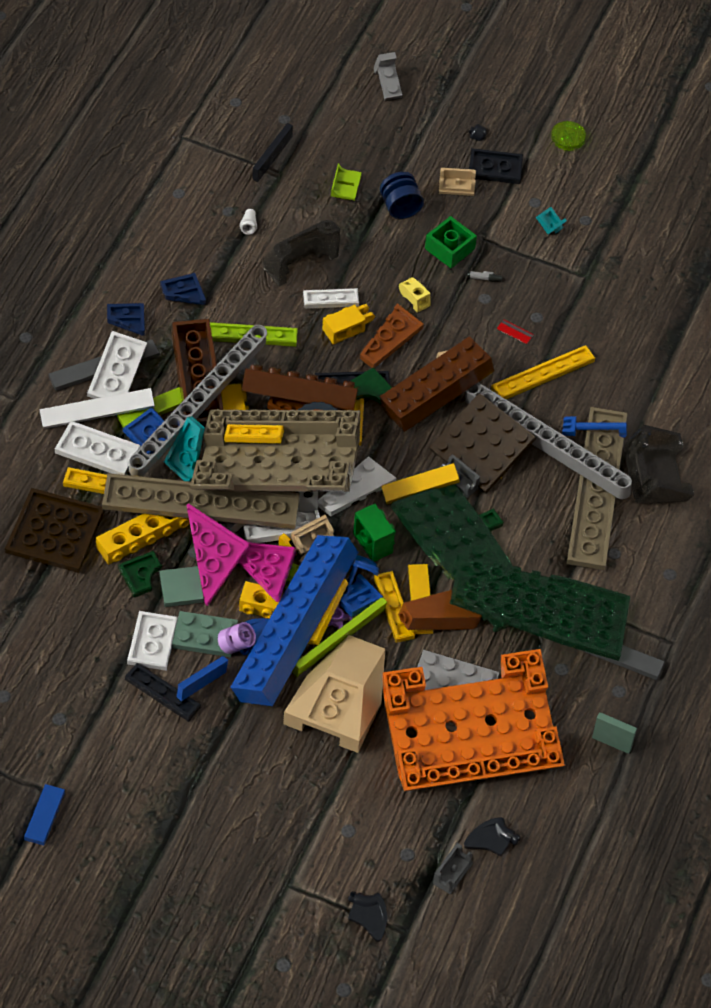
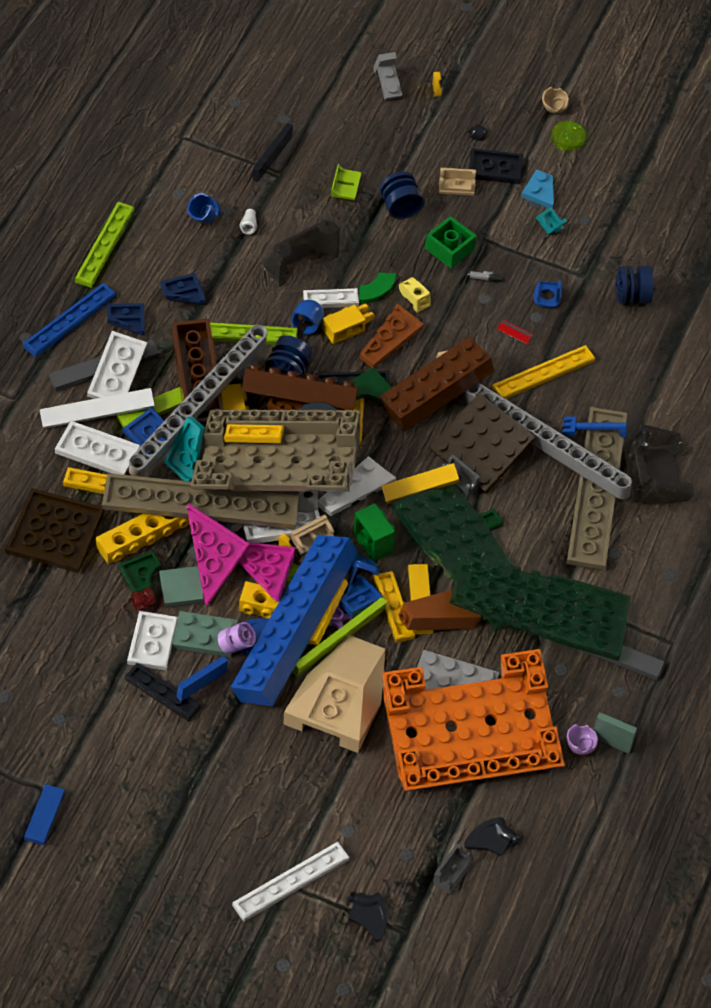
(69, 320): none -> blue tile
(104, 244): none -> lime tile
(143, 599): none -> clear red wheel
(203, 208): none -> blue helmet
(289, 354): none -> dark blue wheel
(290, 881): none -> white tile
(311, 312): none -> blue helmet
(379, 287): none -> green tile
(436, 84): none -> yellow tile
(540, 189): none -> dark azure wing
(555, 100): none -> tan hair
(556, 288): none -> blue piece
(582, 739): none -> lavender hair
(637, 284): none -> dark blue wheel

